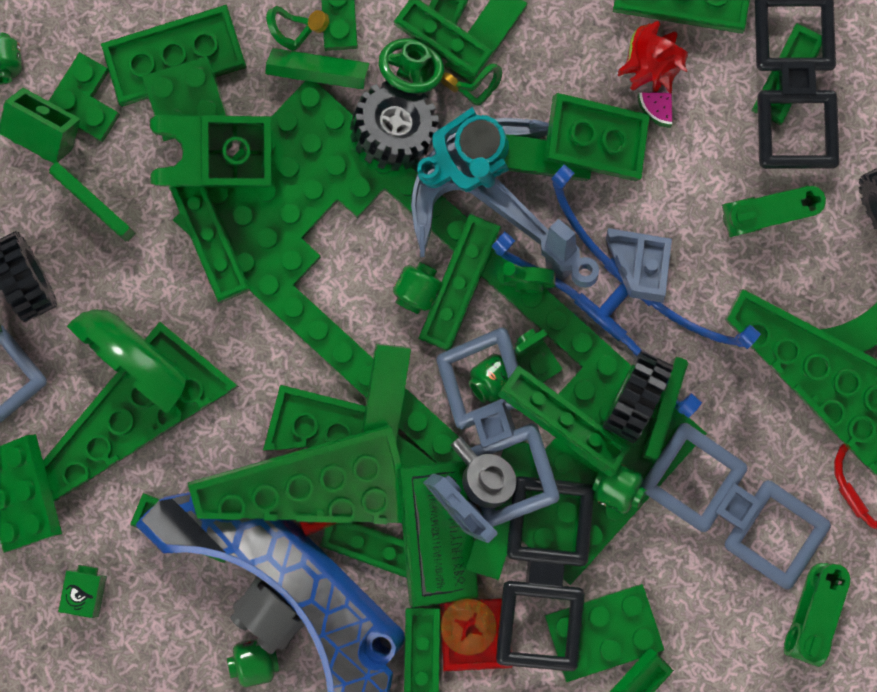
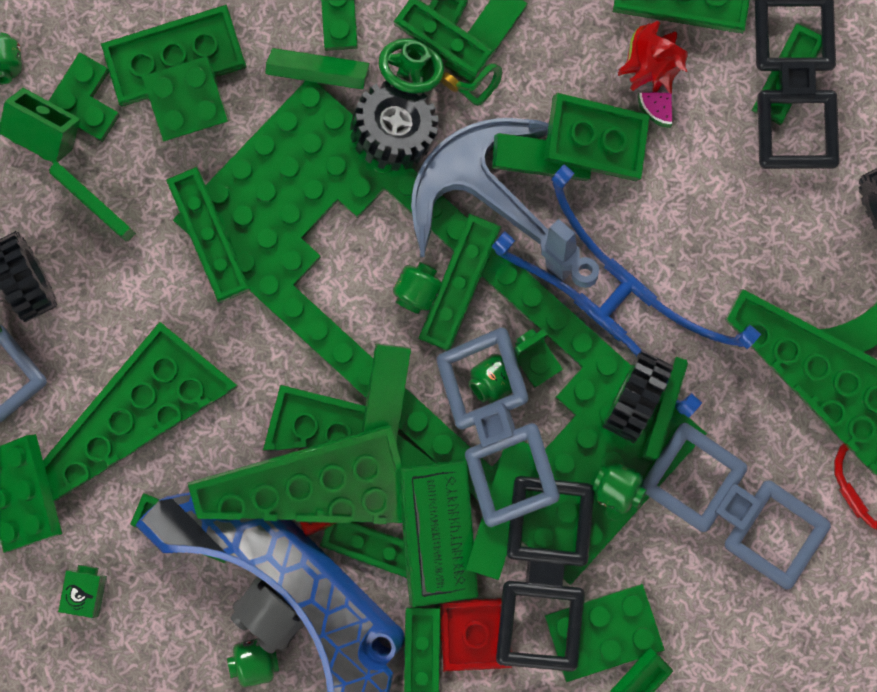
(126, 349): green brick -> none
(204, 151): green brick -> none
(317, 22): green piece -> none
(460, 509): sand blue wing -> none
(480, 145): teal piece -> none
(484, 622): clear yellow gear -> none
(487, 478): flat silver piece -> none
(528, 279): green piece -> none
(564, 421): green tile -> none
(641, 262): sand blue wing -> none
(757, 213): green piece -> none
(817, 614): green piece -> none

